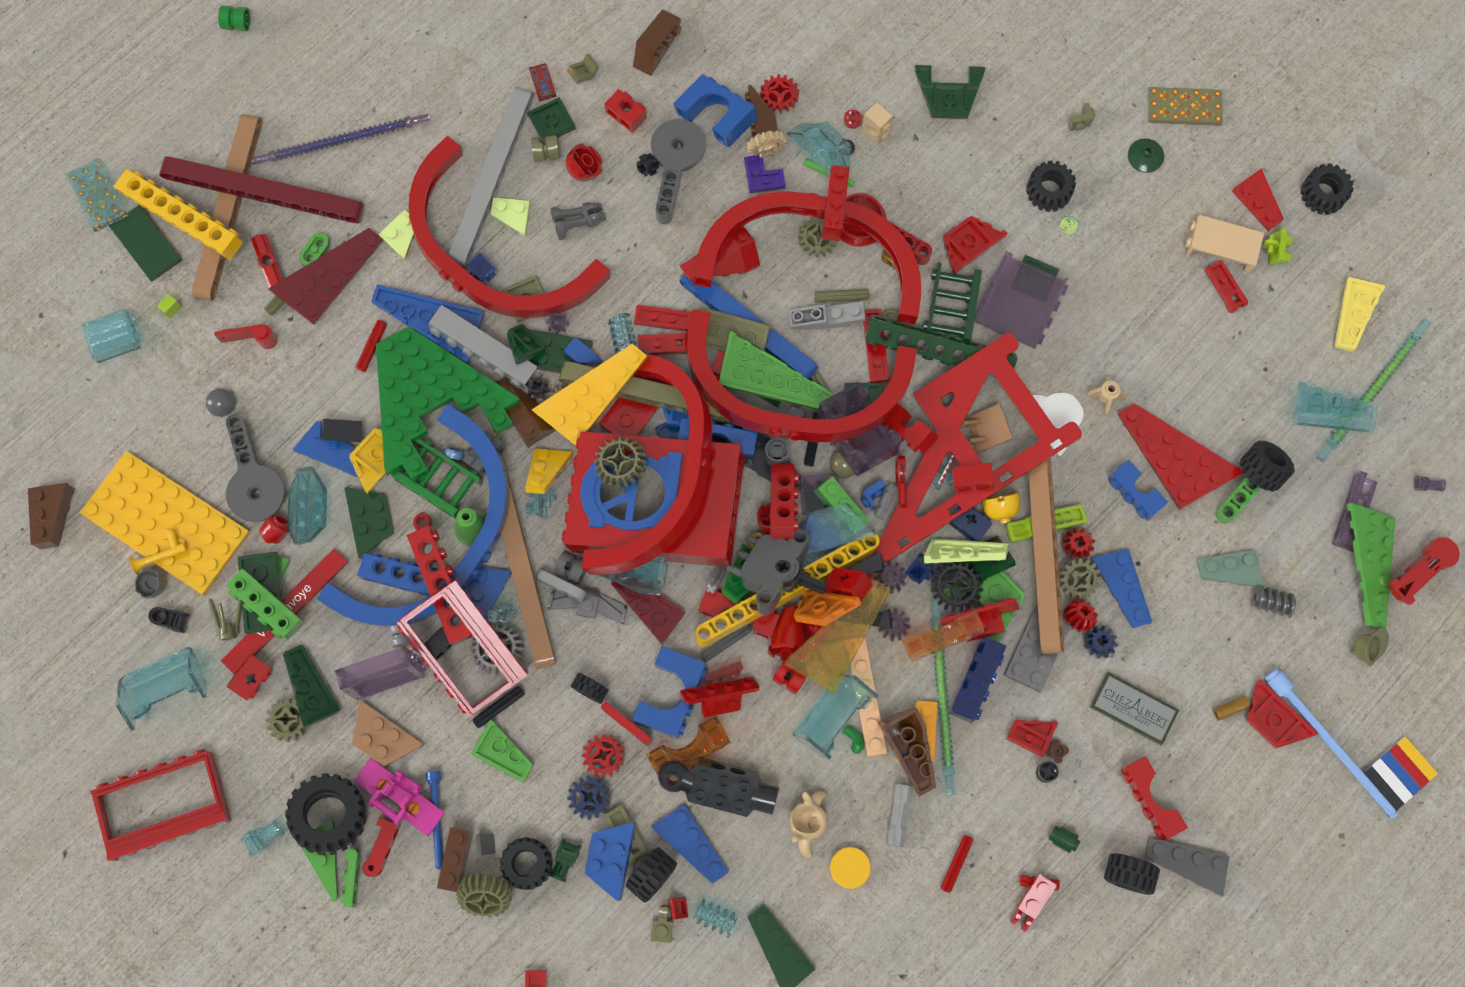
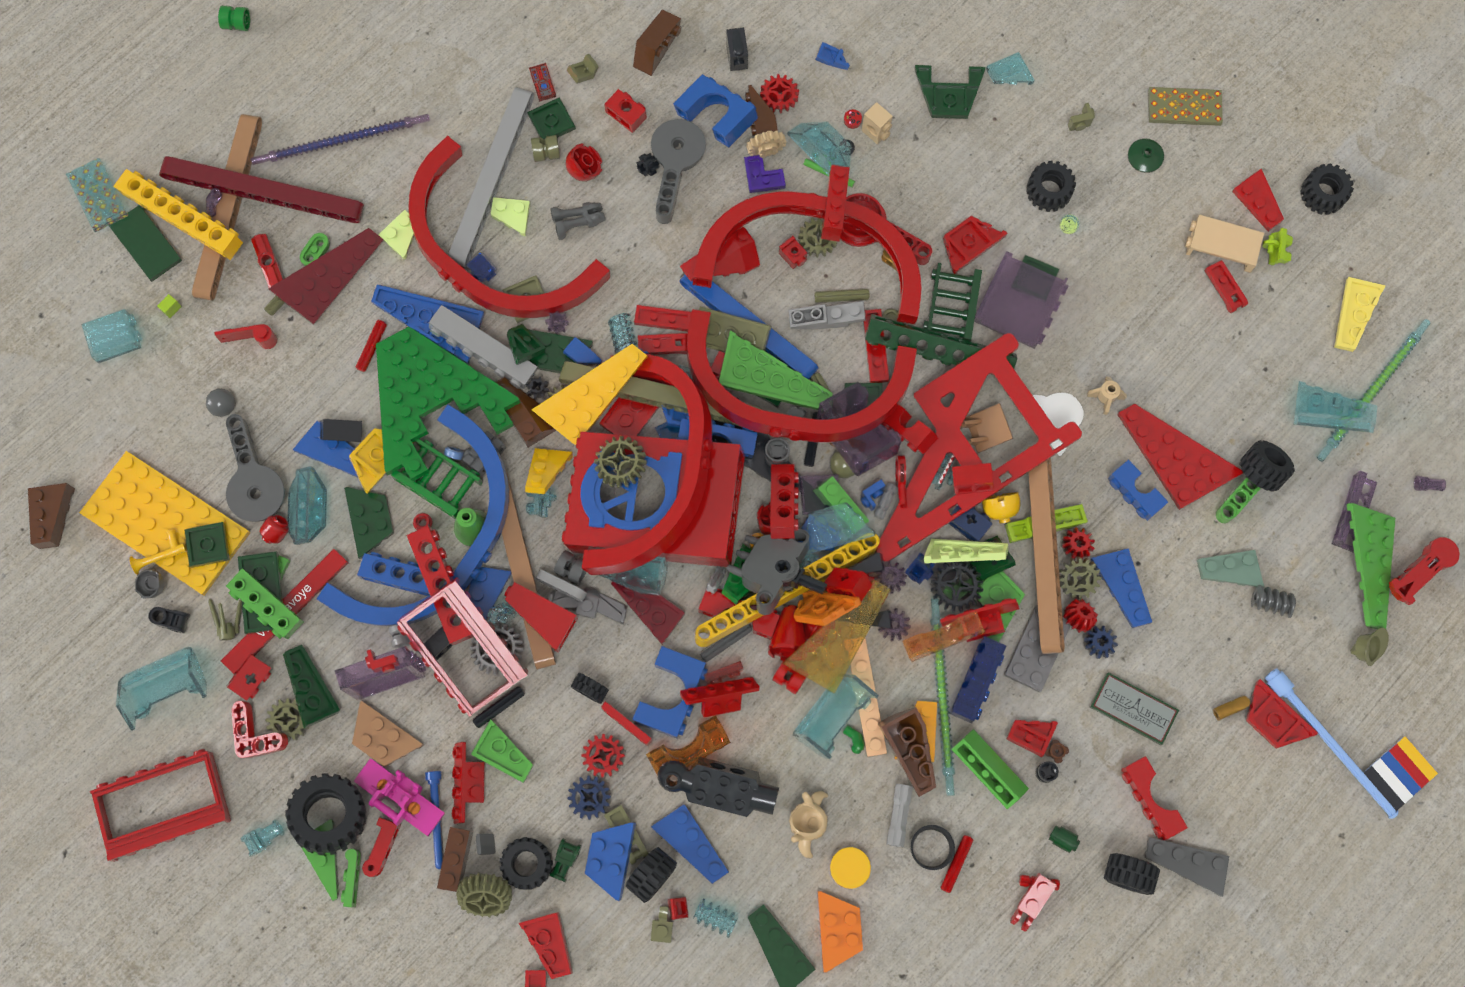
(207, 544): none -> dark green tile
(212, 200): none -> arm
(249, 739): none -> beam
(383, 664): none -> red bracket
(467, 782): none -> red bracket
(544, 616): none -> red slope
(549, 942): none -> red wing
(737, 49): none -> black torso
(792, 259): none -> red brick
(831, 56): none -> blue slope
(839, 930): none -> orange wing
(950, 841): none -> black tyre
(990, 769): none -> bright green brick
(1010, 71): none -> clear light blue wing

